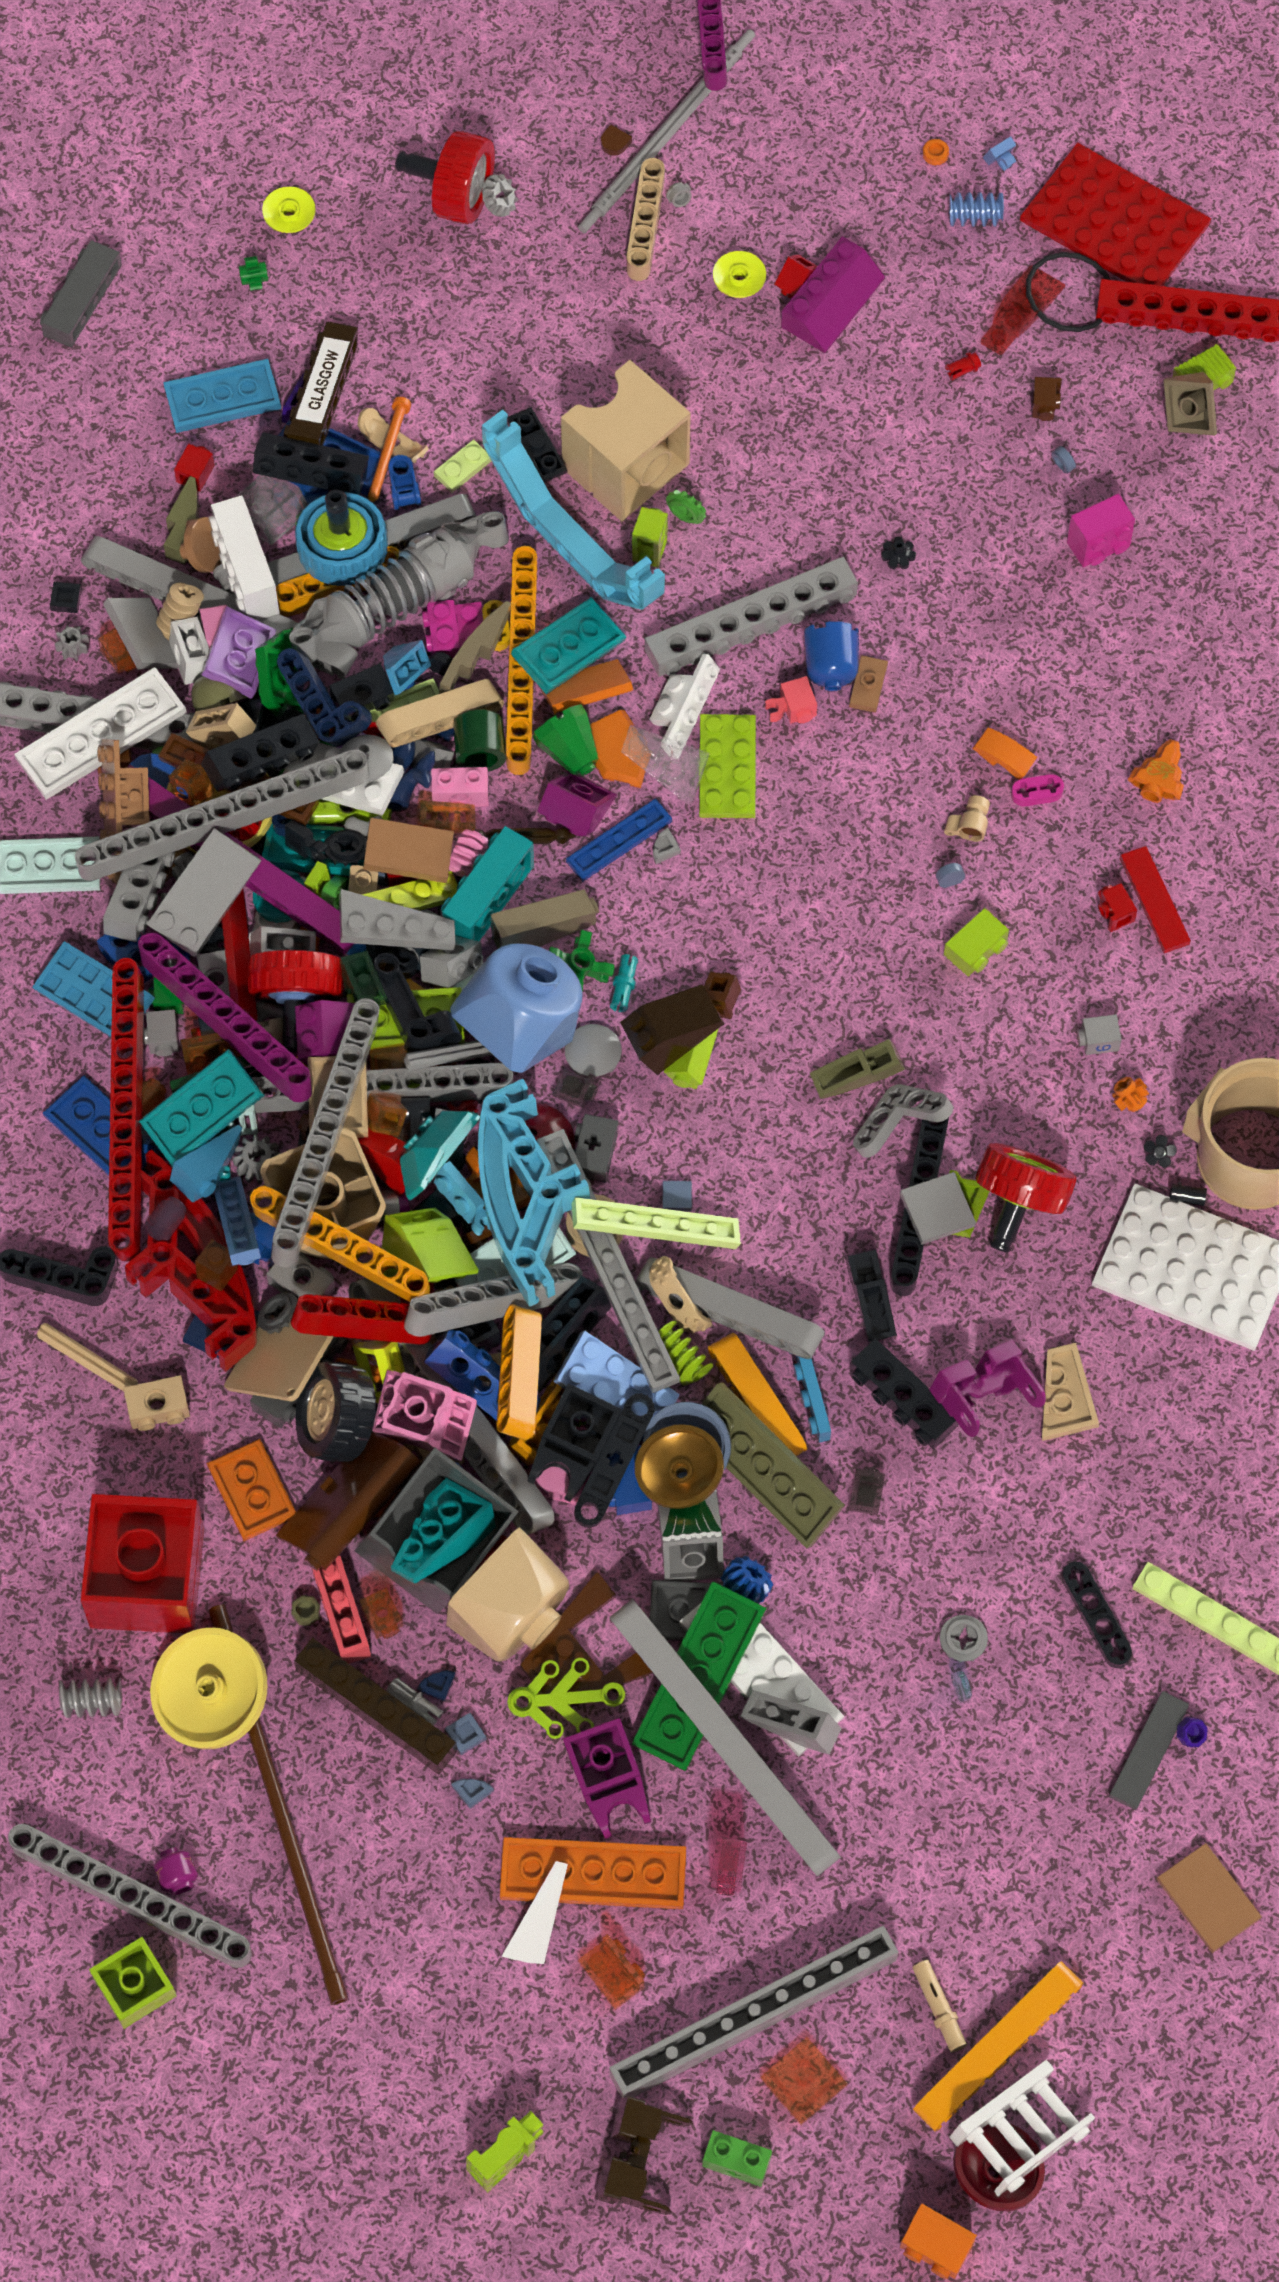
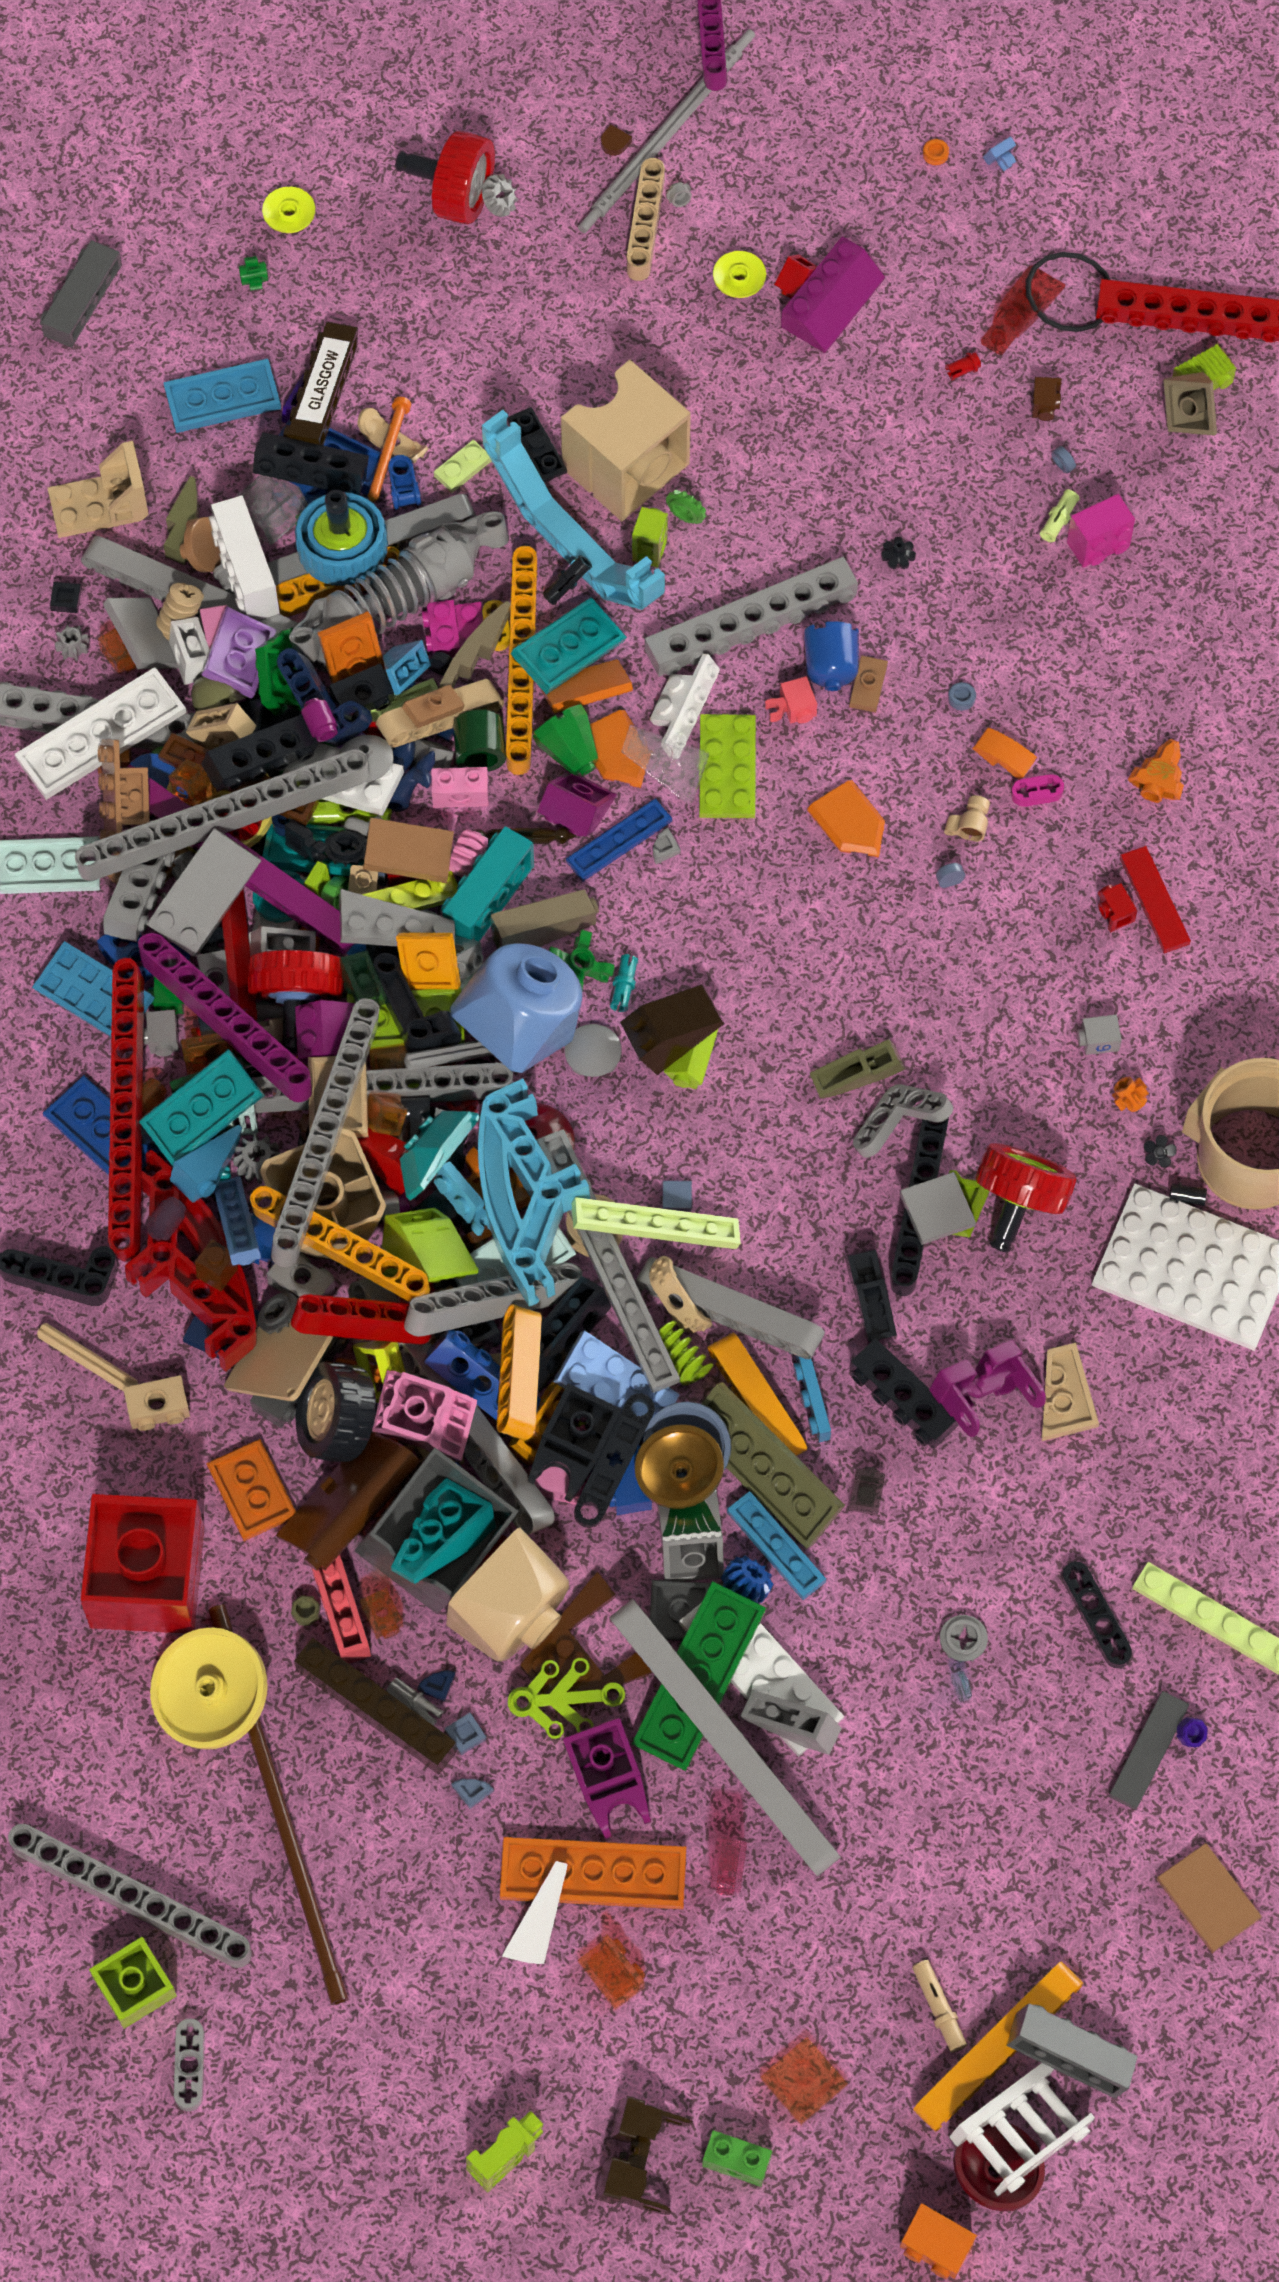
(90, 1698): light grey piece -> none
(104, 500): none -> tan bracket
(175, 1871): magenta head -> none
(196, 463): red brick -> none
(197, 2087): none -> light grey beam
(319, 719): none -> magenta brick
(350, 647): none -> orange tile
(428, 960): none -> light orange tile
(433, 706): none -> medium nougat plate
(434, 807): clear yellow slope -> none
(567, 579): none -> black pin
(575, 1088): clear smoke bracket -> none
(597, 1132): dark grey brick -> none
(723, 991): reddish brown brick -> none
(753, 2013): light grey brick -> none
(776, 1545): none -> dark azure plate
(849, 820): none -> orange tile
(962, 696): none -> sand blue tile
(976, 209): medium blue piece -> none
(977, 942): lime brick -> none
(1059, 515): none -> yellowish green pin
(1072, 2050): none -> brick
(1115, 218): red plate -> none

